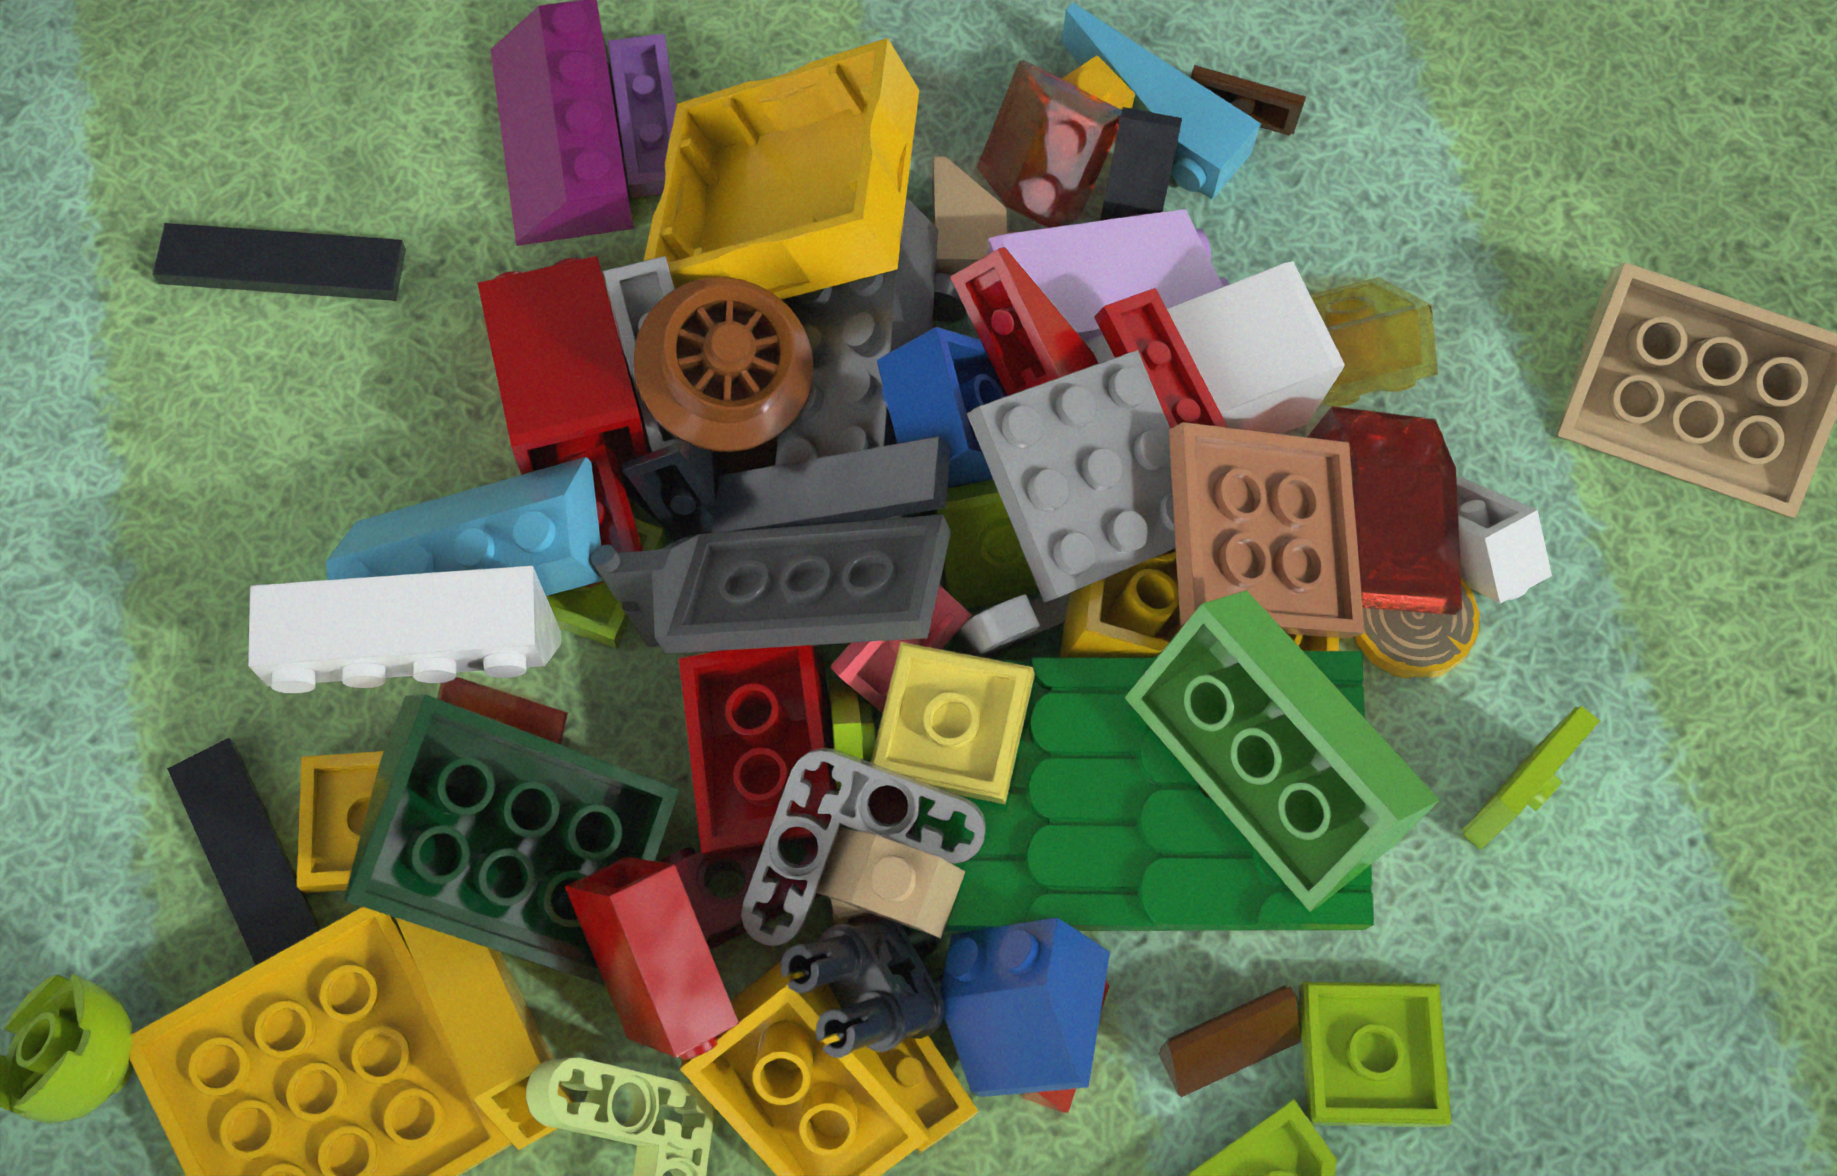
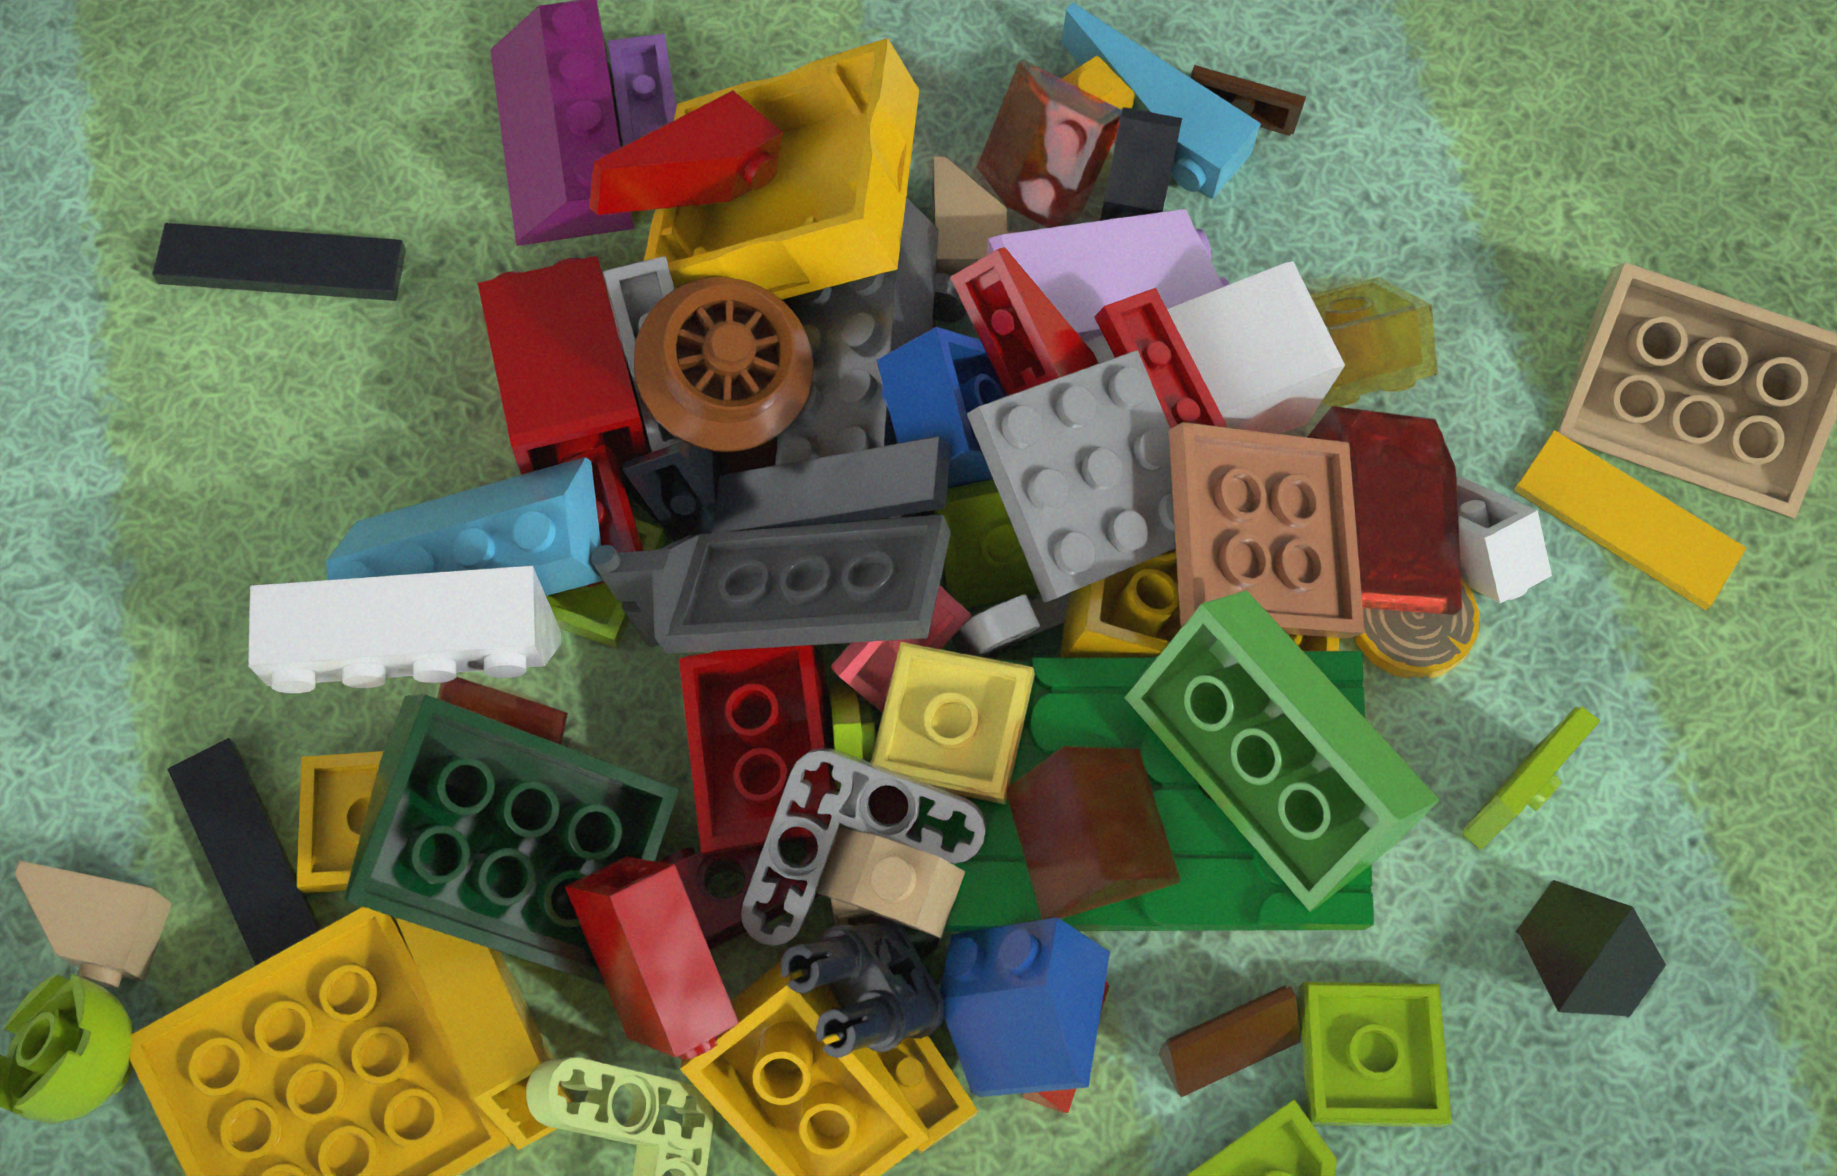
(96, 921): none -> tan slope
(690, 161): none -> red slope
(1090, 830): none -> clear red slope
(1590, 951): none -> slope
(1630, 520): none -> yellow piece

